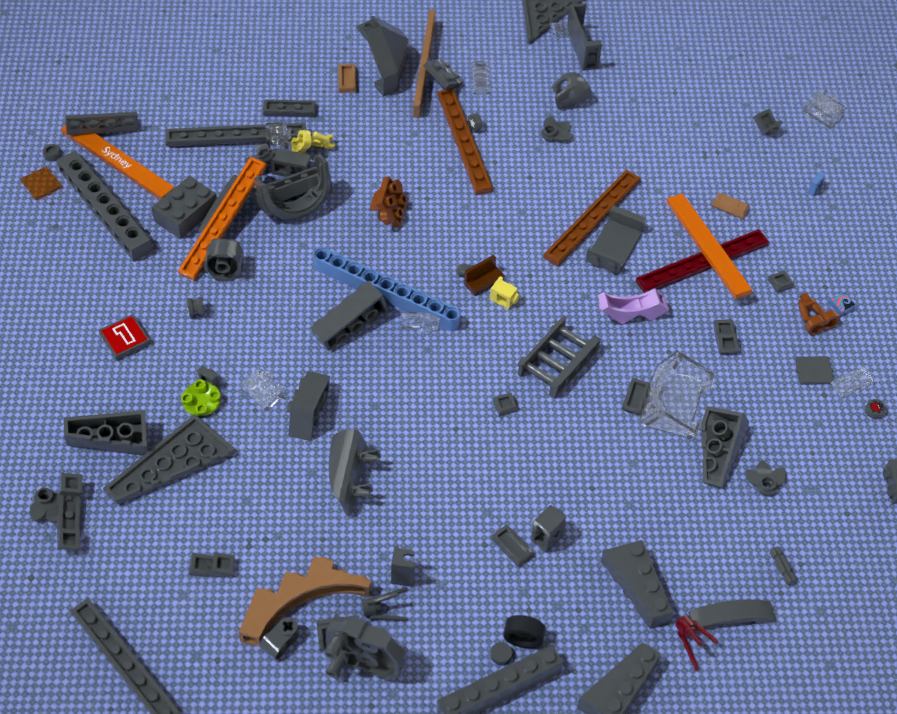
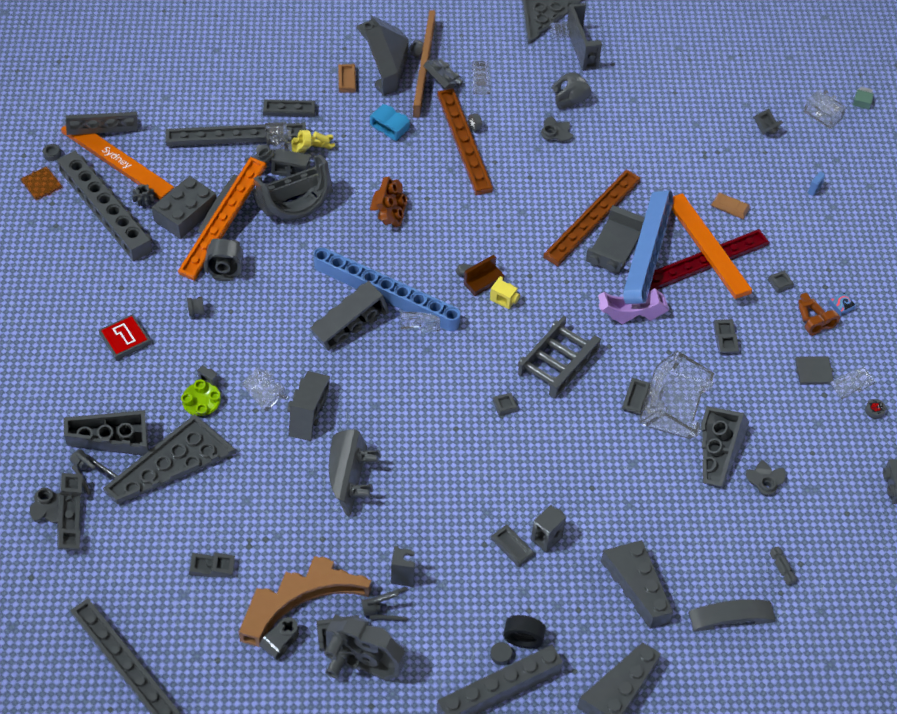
(83, 462): none -> dark grey plant
(143, 195): none -> dark grey gear
(389, 122): none -> dark azure brick
(416, 48): none -> dark grey tile
(648, 248): none -> medium blue beam
(688, 629): dark red plant -> none
(863, 98): none -> sand green piece

